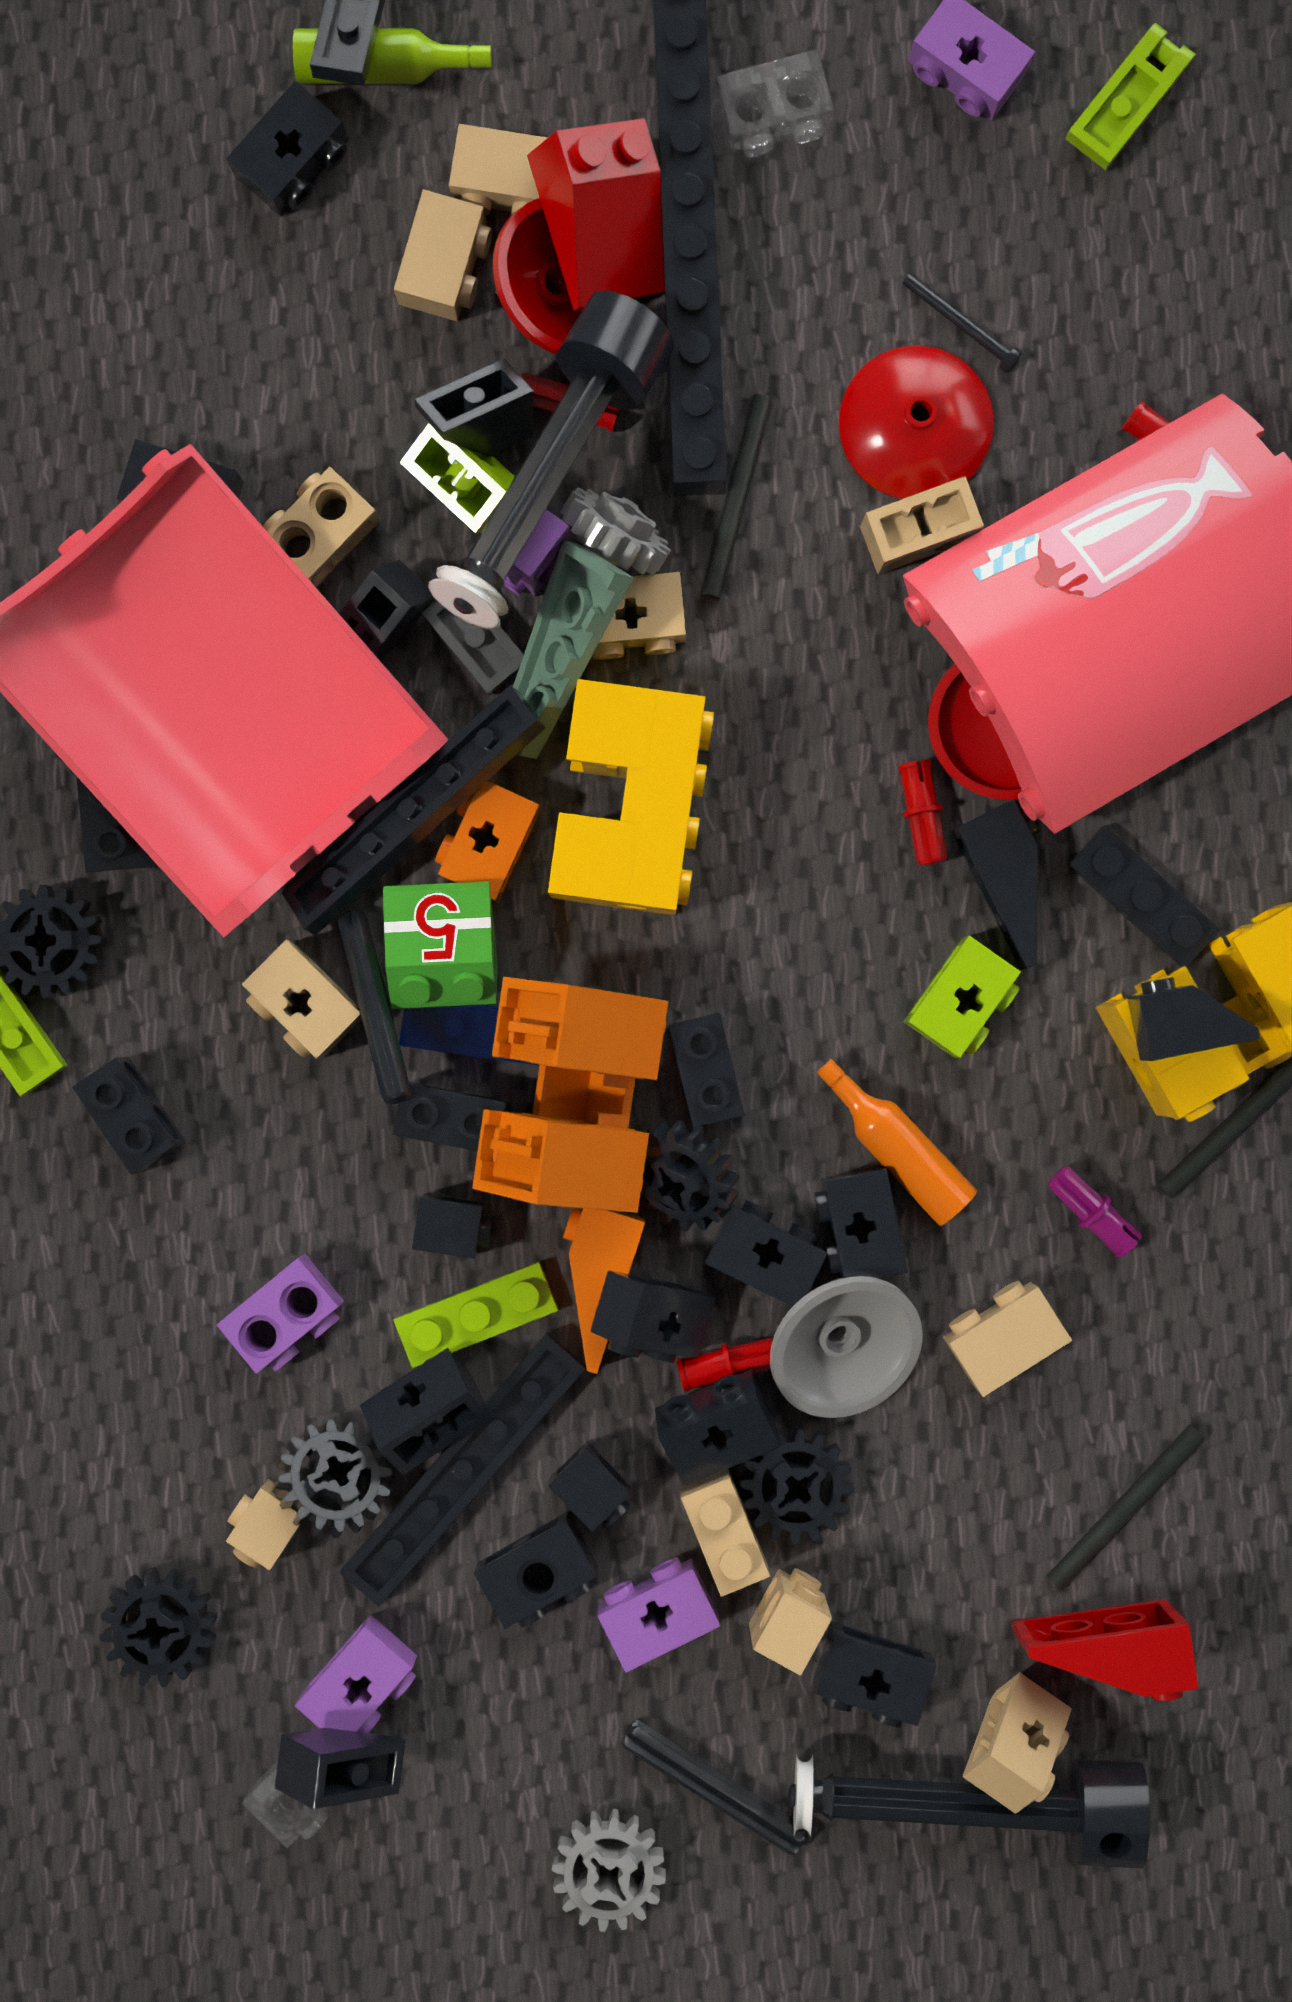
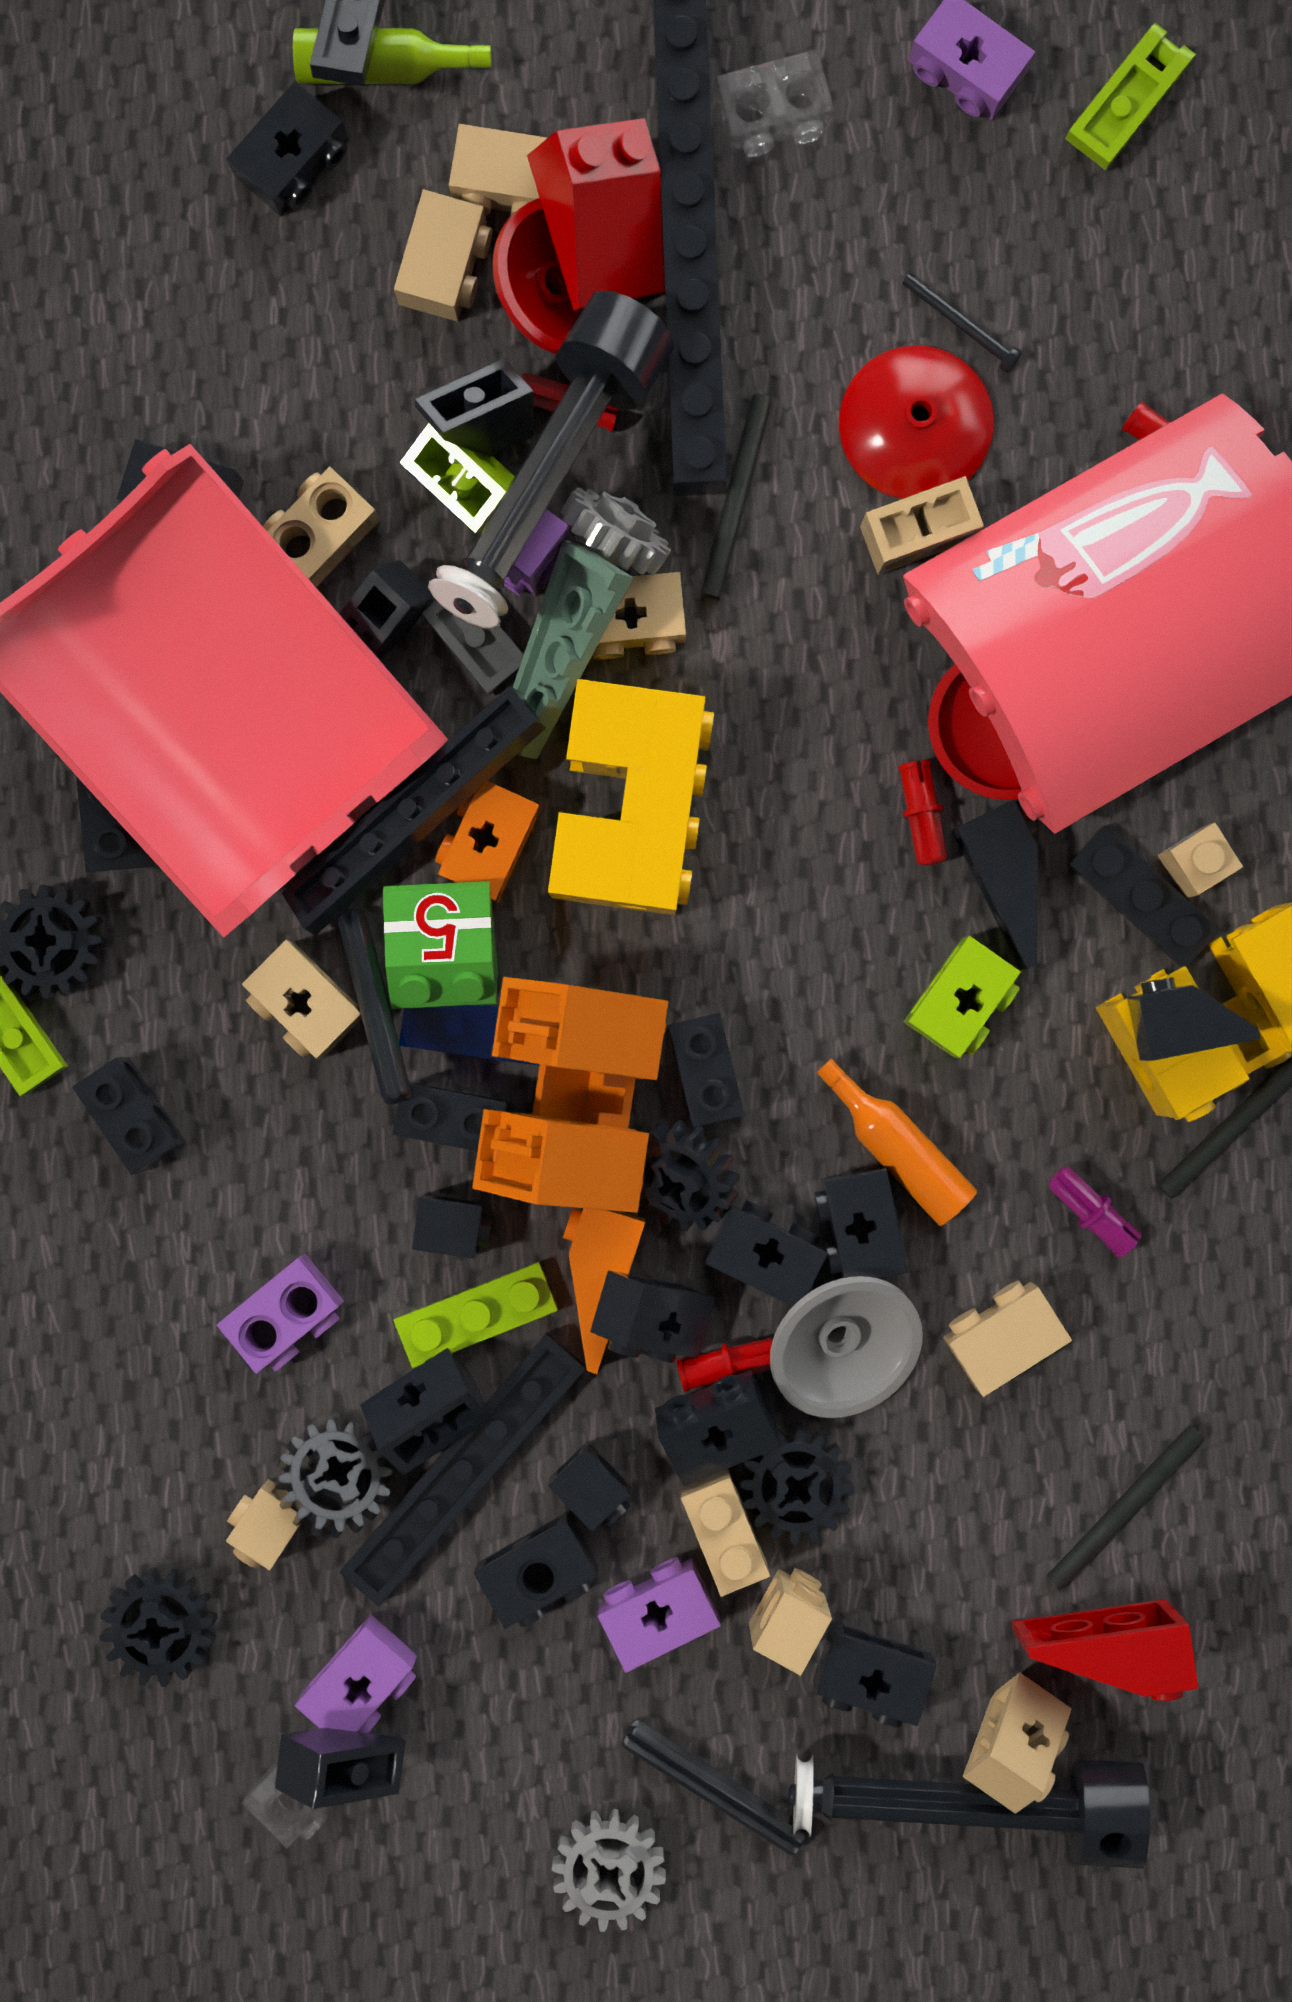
(1200, 860): none -> tan brick

